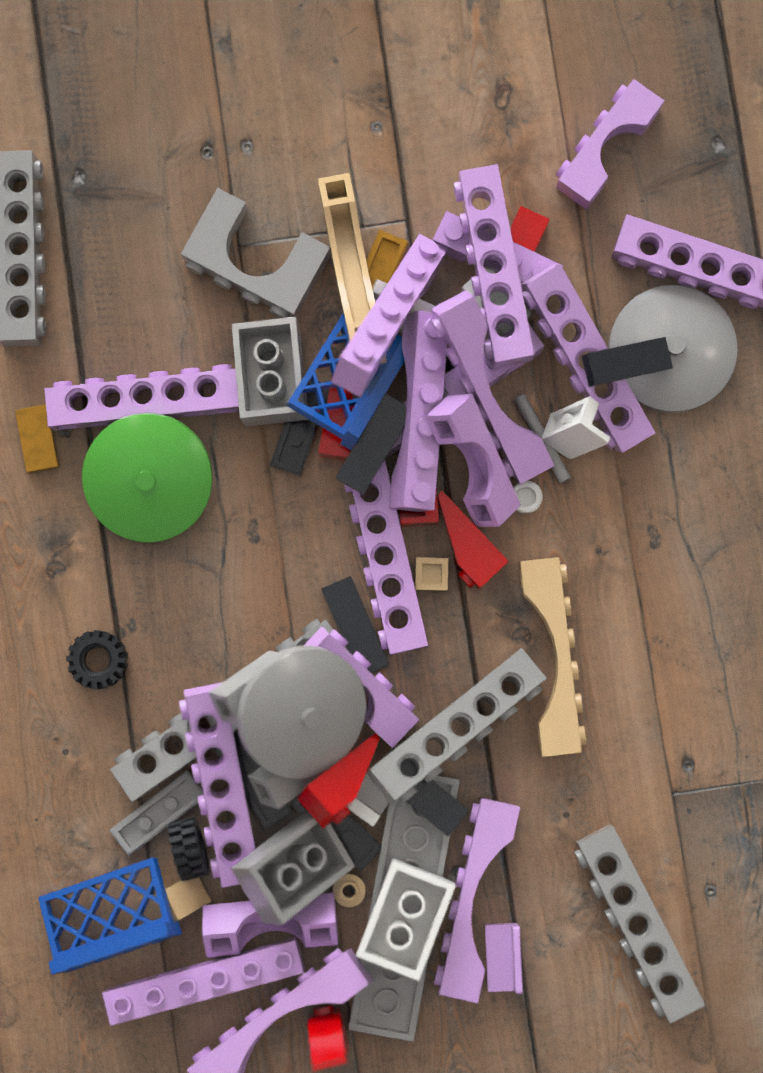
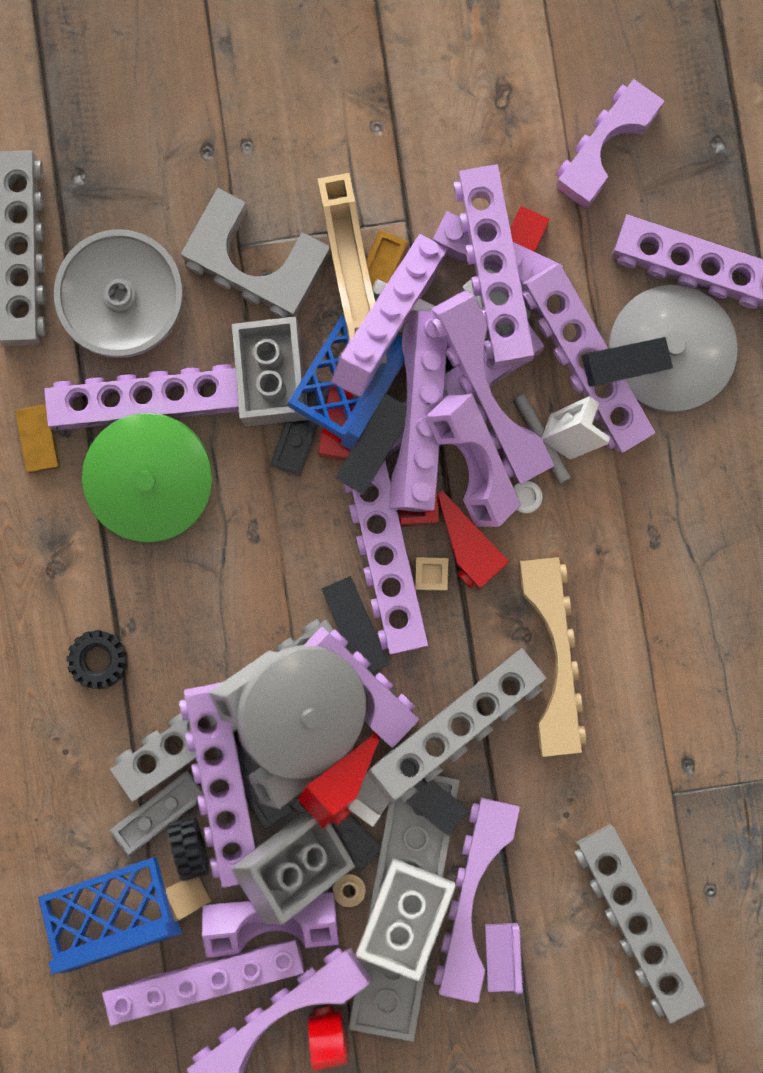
(118, 293): none -> light grey dish

